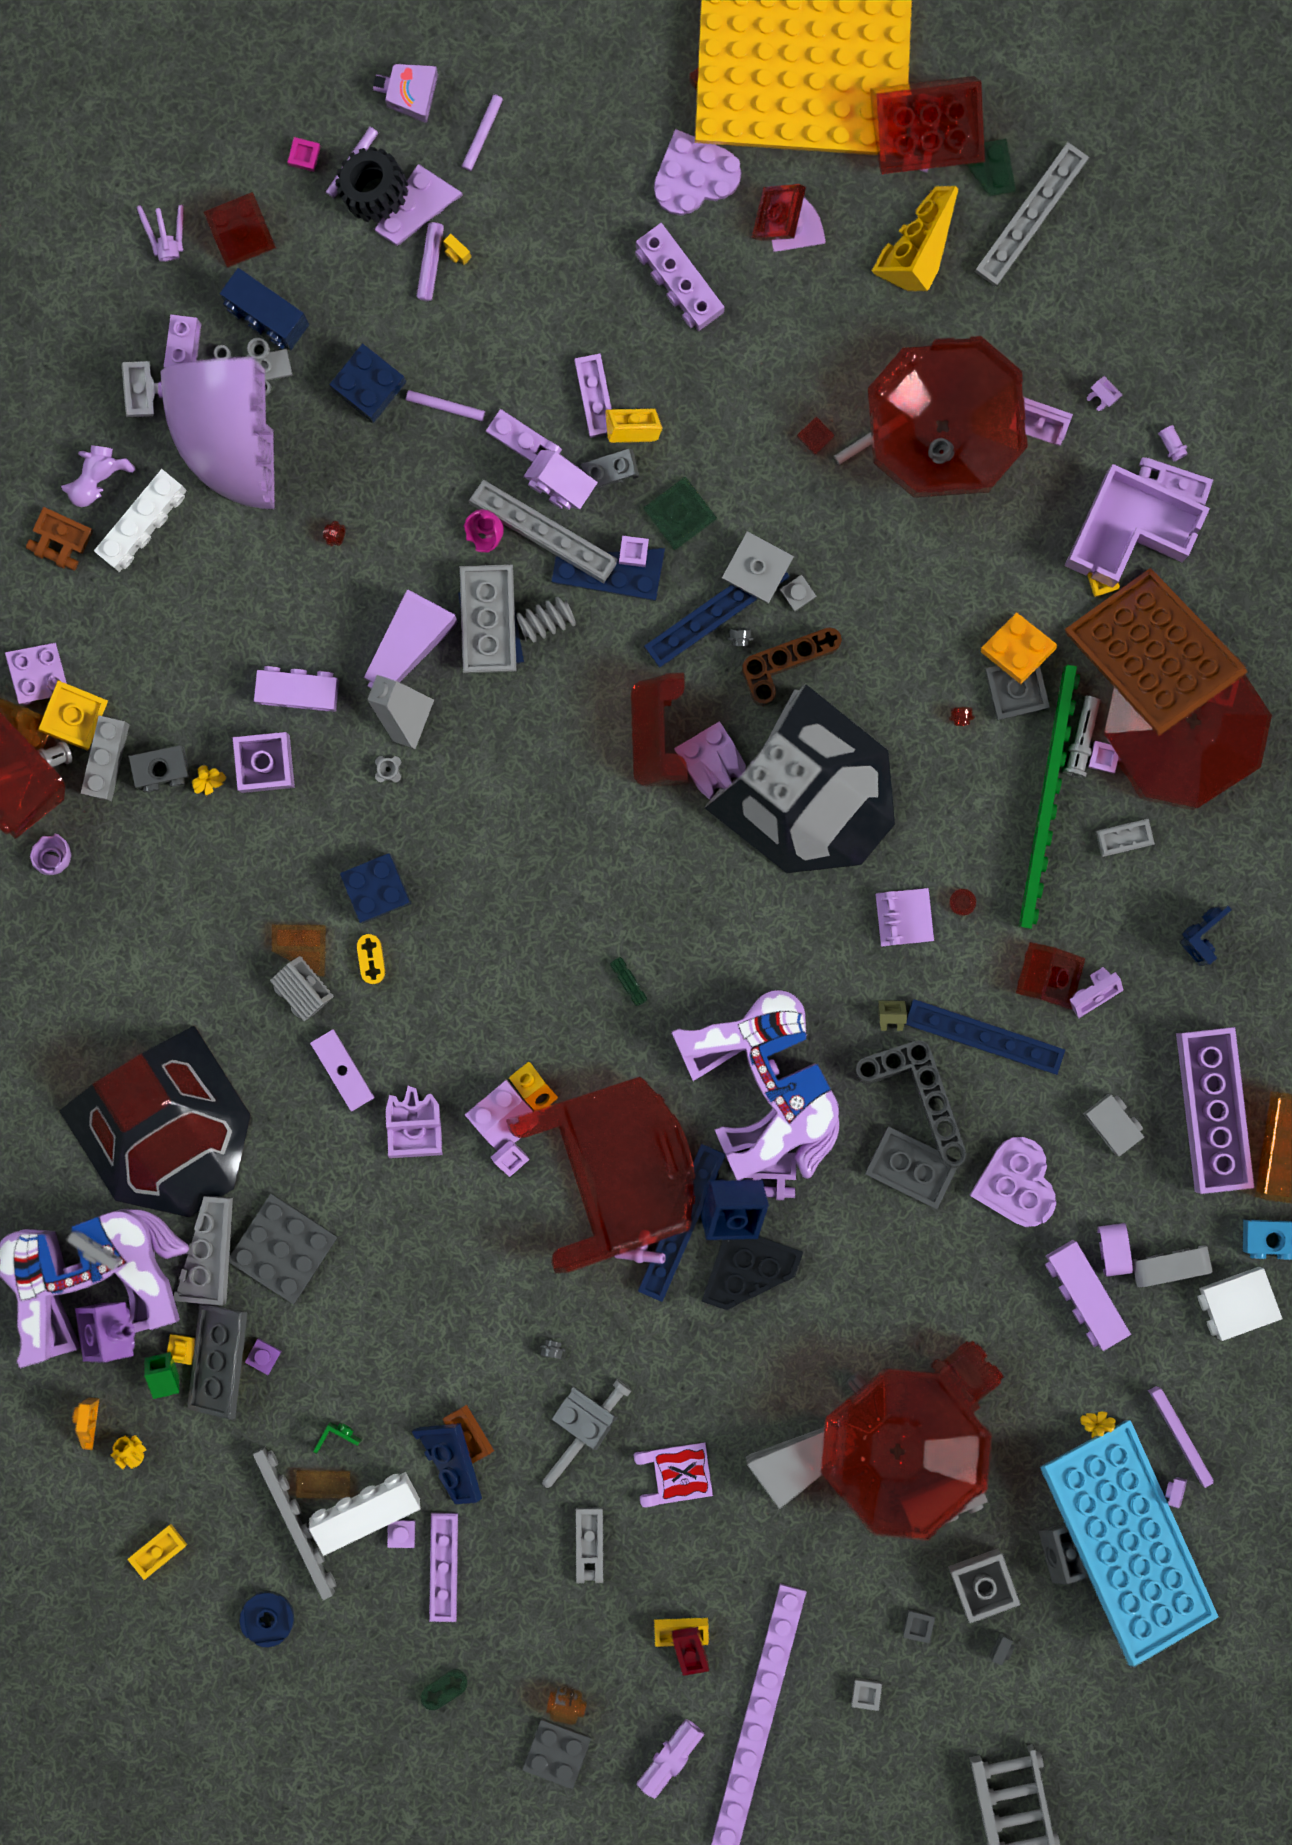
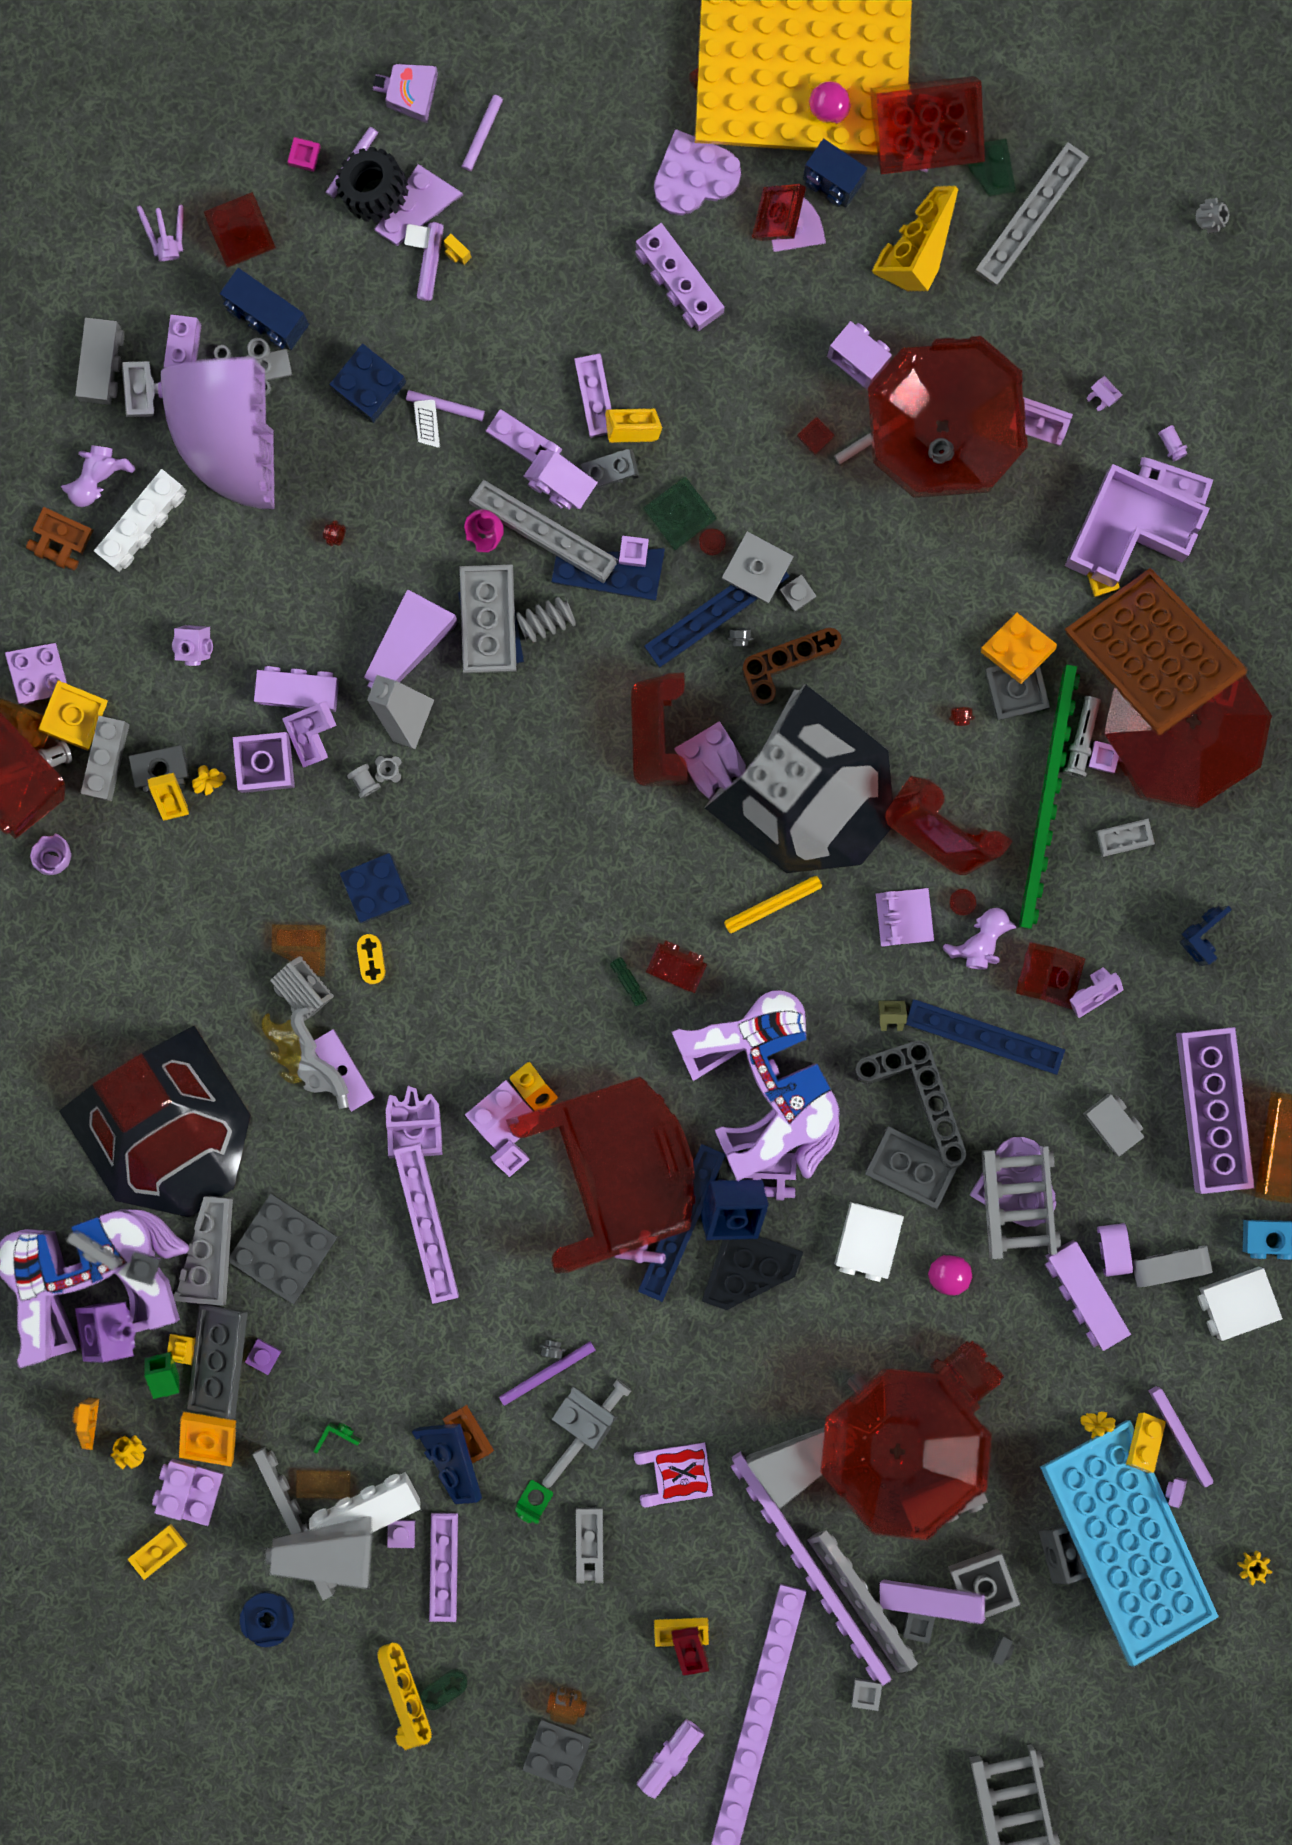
(99, 361): none -> light grey brick
(143, 1268): none -> dark grey plate
(168, 796): none -> yellow plate
(187, 1492): none -> lavender plate
(192, 644): none -> lavender brick
(207, 1439): none -> light orange plate
(299, 1056): none -> piece
(304, 730): none -> lavender plate
(325, 1554): none -> light grey slope
(363, 781): none -> light grey bush
(410, 1733): none -> yellow beam
(417, 236): none -> white sticker
(426, 422): none -> white sticker
(426, 1222): none -> lavender plate
(529, 1512): none -> green bracket
(547, 1373): none -> medium lavender bar
(677, 967): none -> clear red brick
(712, 542): none -> clear red plate
(773, 904): none -> yellow axle
(816, 1578): none -> lavender plate
(829, 102): none -> dark pink hair
(834, 174): none -> dark blue brick
(859, 354): none -> lavender brick
(859, 1597): none -> light grey plate
(868, 1241): none -> white brick
(917, 819): none -> clear red windscreen
(932, 1601): none -> lavender tile
(950, 1275): none -> dark pink hair
(981, 947): none -> lavender animal
(994, 1190): none -> light grey fence
(1146, 1442): none -> yellow plate
(1212, 215): none -> light grey gear
(1251, 1561): none -> yellow gear

